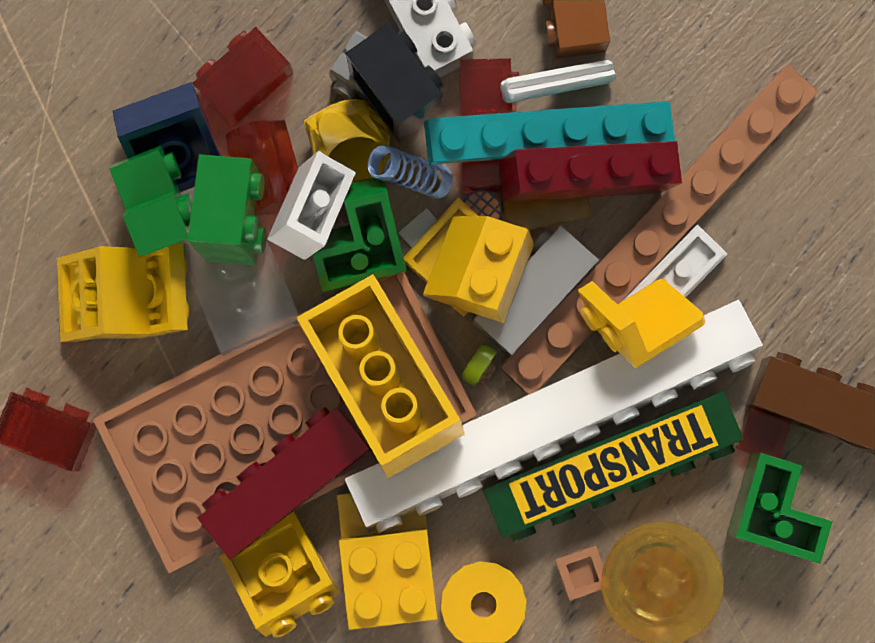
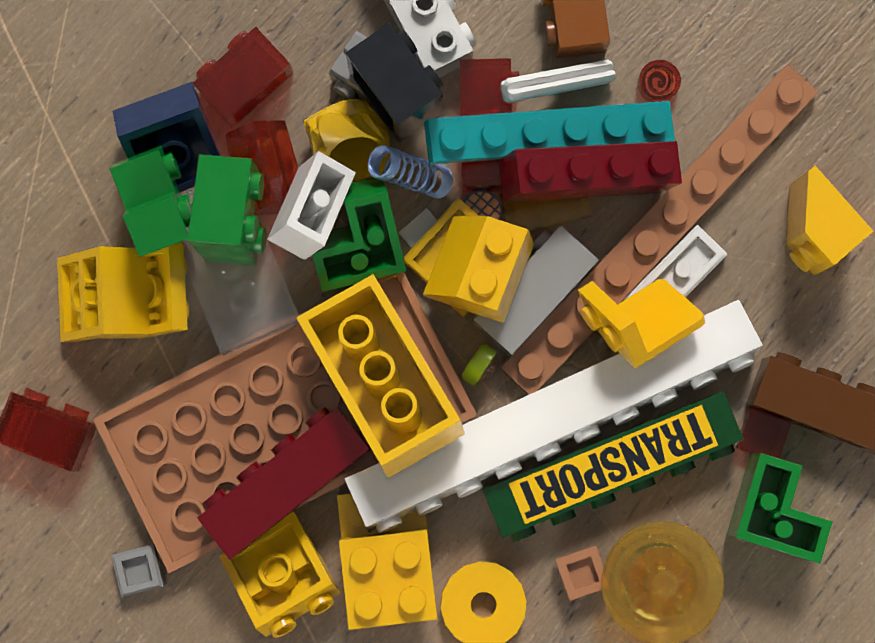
(138, 570): none -> light grey tile
(659, 81): none -> clear red tile
(821, 223): none -> yellow slope

